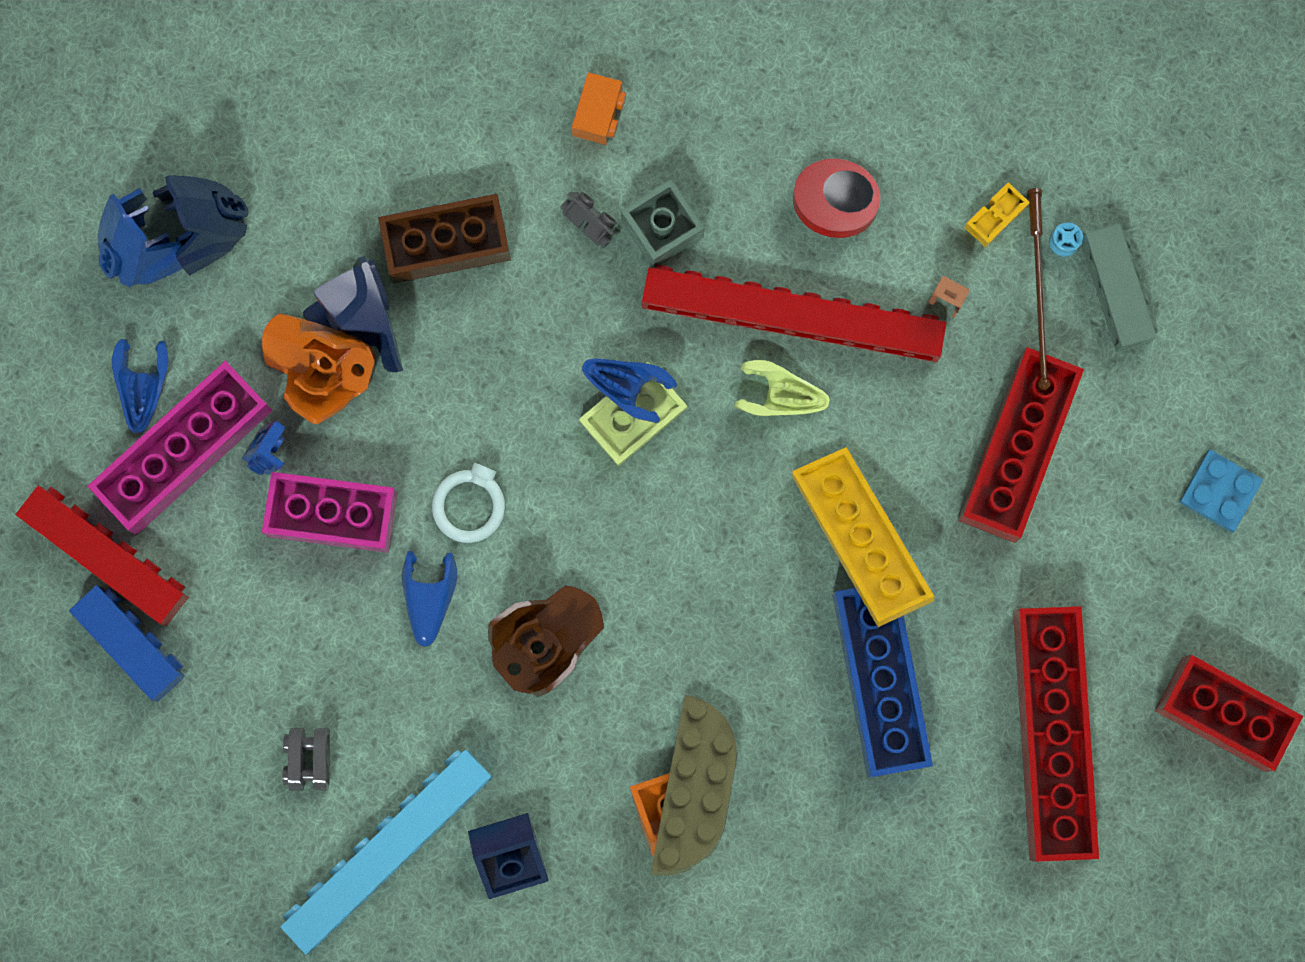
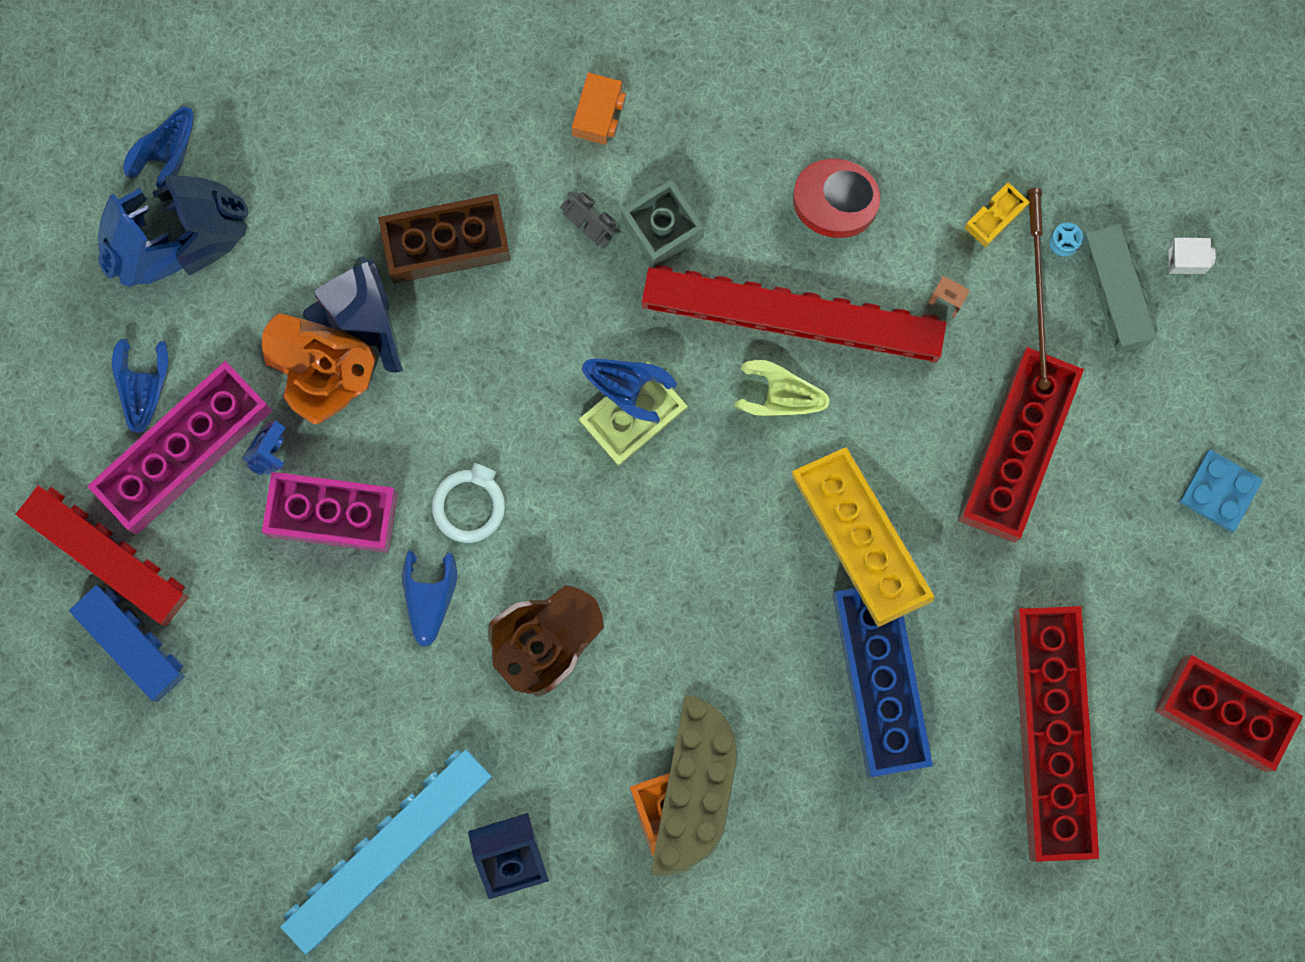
(164, 144): none -> blue animal
(295, 745): dark grey brick -> none
(1190, 255): none -> white brick

